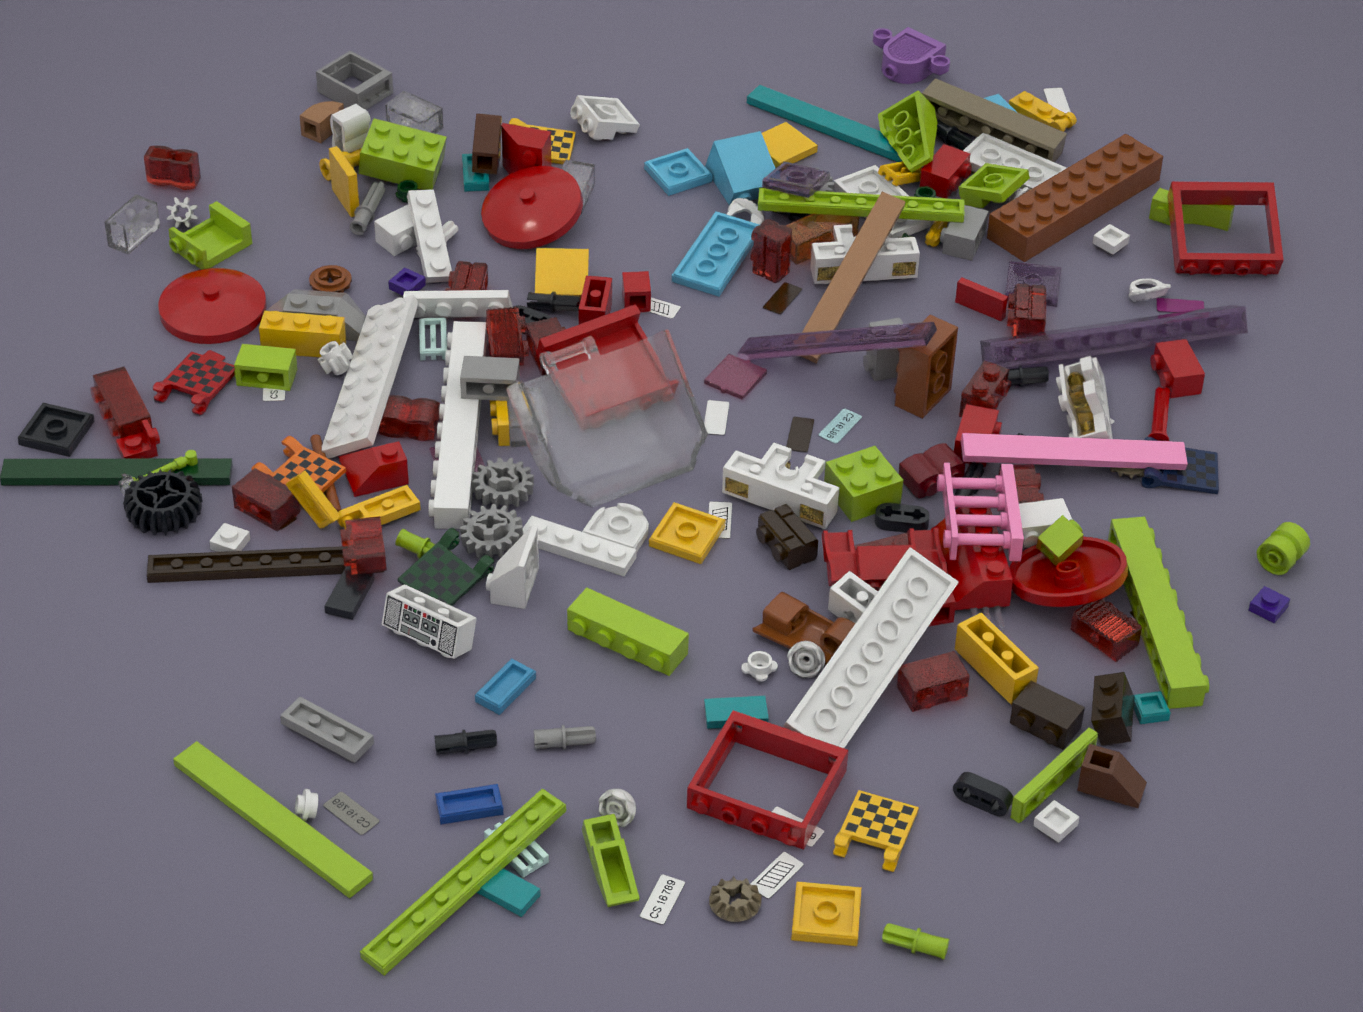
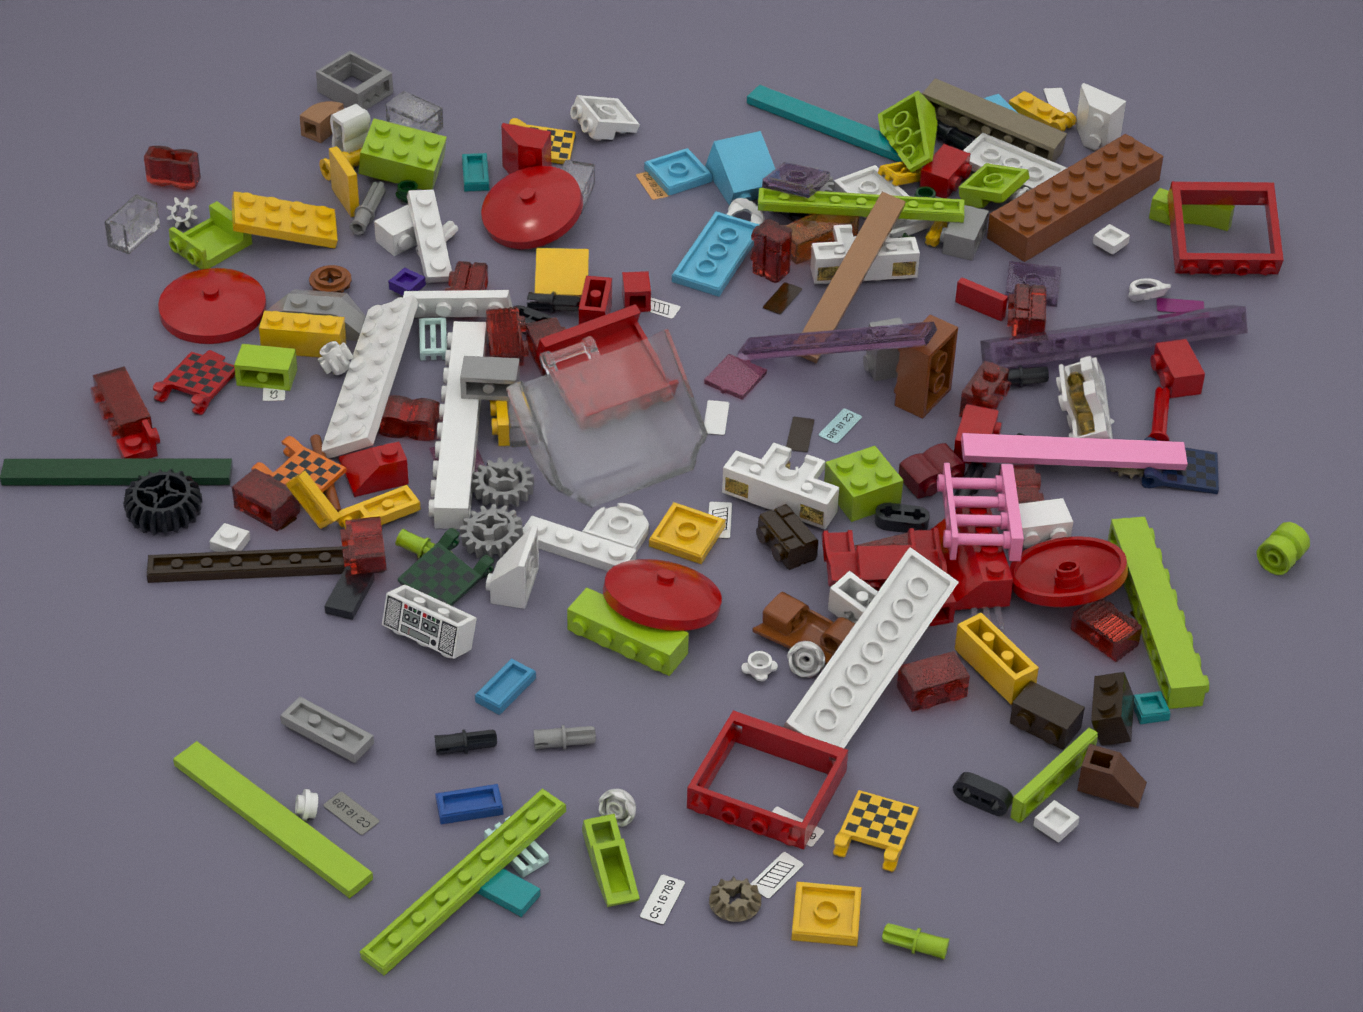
(56, 429): black tile -> none
(190, 458): lime piece -> none
(284, 219): none -> yellow plate
(486, 144): reddish brown slope -> none
(651, 186): none -> clear orange sticker
(662, 594): none -> red dish
(719, 709): teal tile -> none
(788, 144): yellow tile -> none
(910, 55): medium lavender piece -> none
(1060, 539): lime brick -> none
(1099, 117): none -> white slope
(1269, 604): dark purple plate -> none

